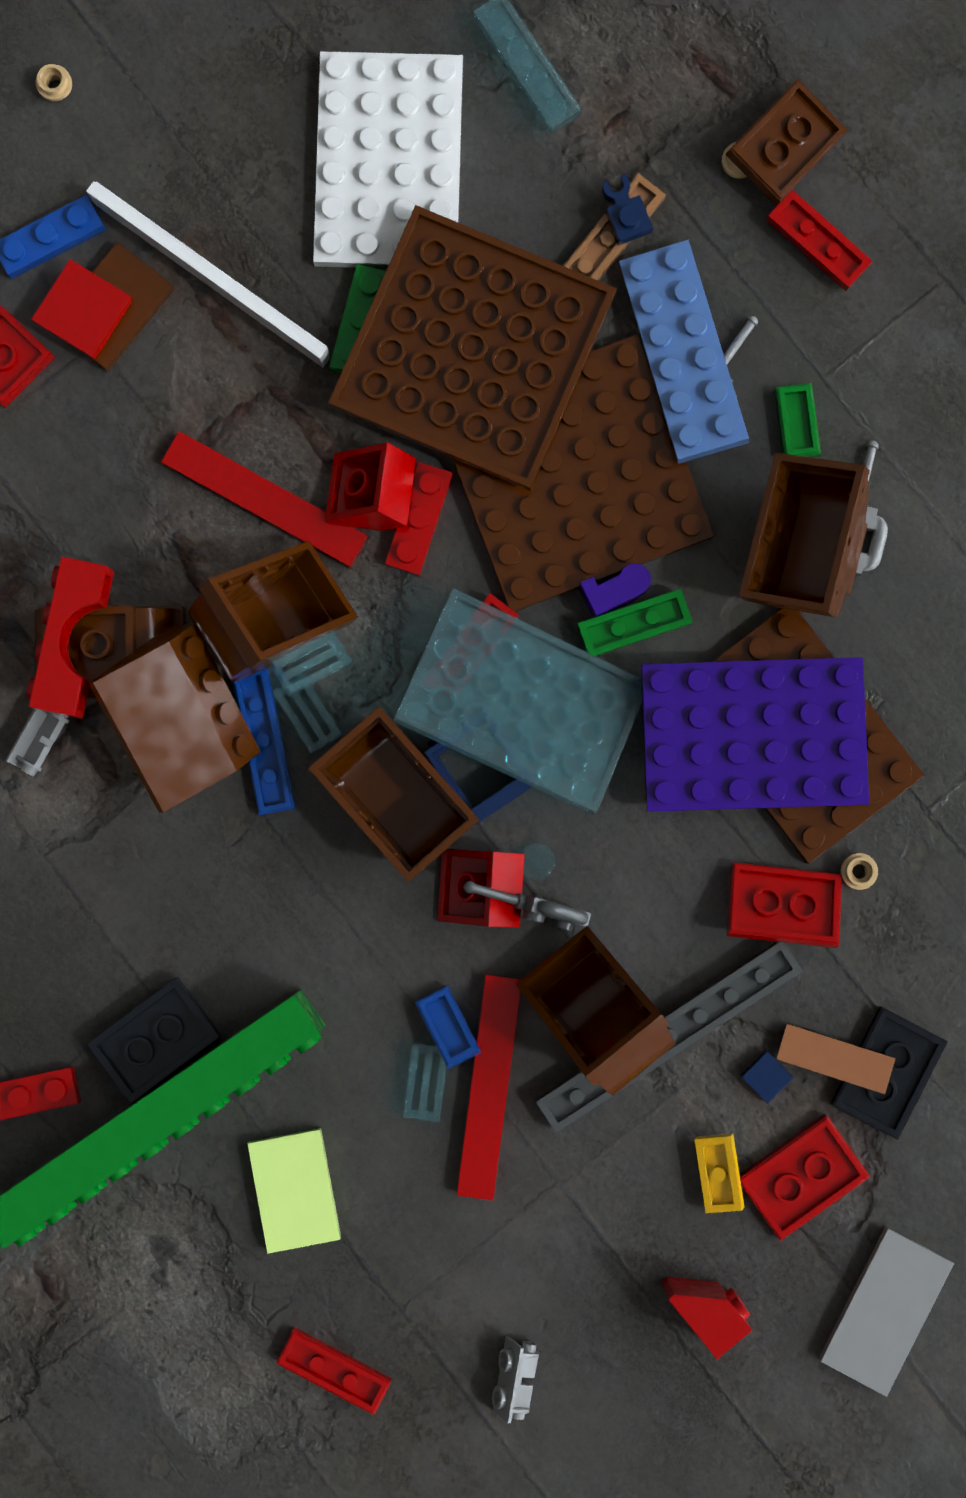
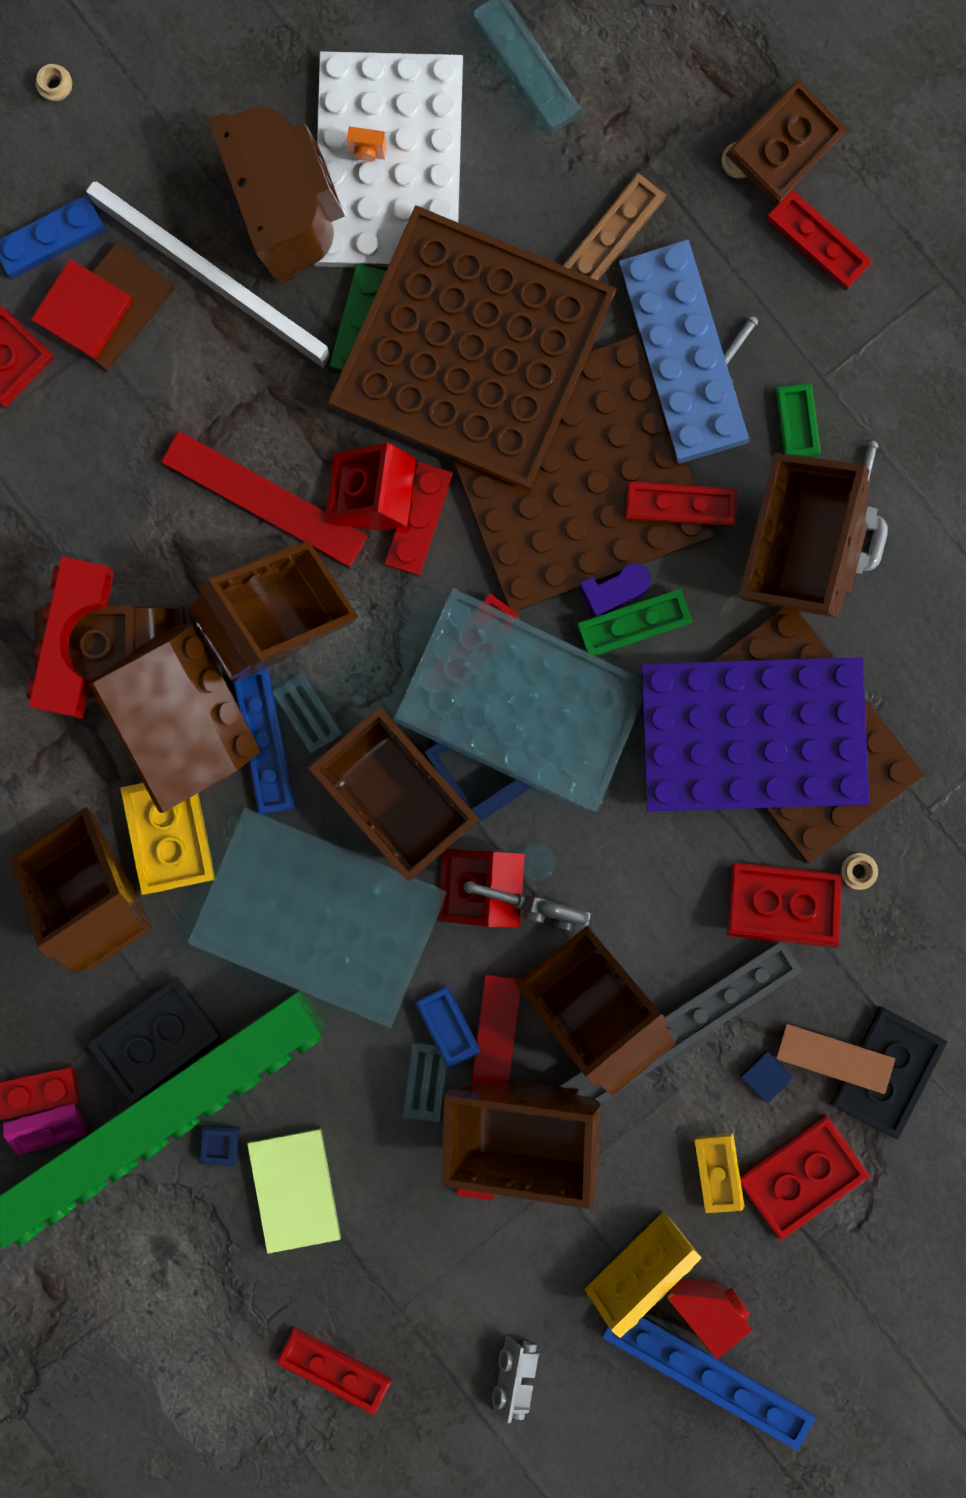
(36, 740): light grey hinge -> none
(45, 1129): none -> dark pink plate
(78, 894): none -> reddish brown container
(167, 846): none -> yellow plate
(219, 1145): none -> dark blue tile
(284, 191): none -> reddish brown container
(317, 917): none -> clear light blue plate
(337, 649): clear light blue tile -> none
(366, 143): none -> orange plate
(522, 1142): none -> reddish brown container
(626, 215): dark blue plate -> none
(642, 1274): none -> yellow plate
(681, 504): none -> red tile
(715, 1380): none -> blue plate
(886, 1311): light grey tile -> none

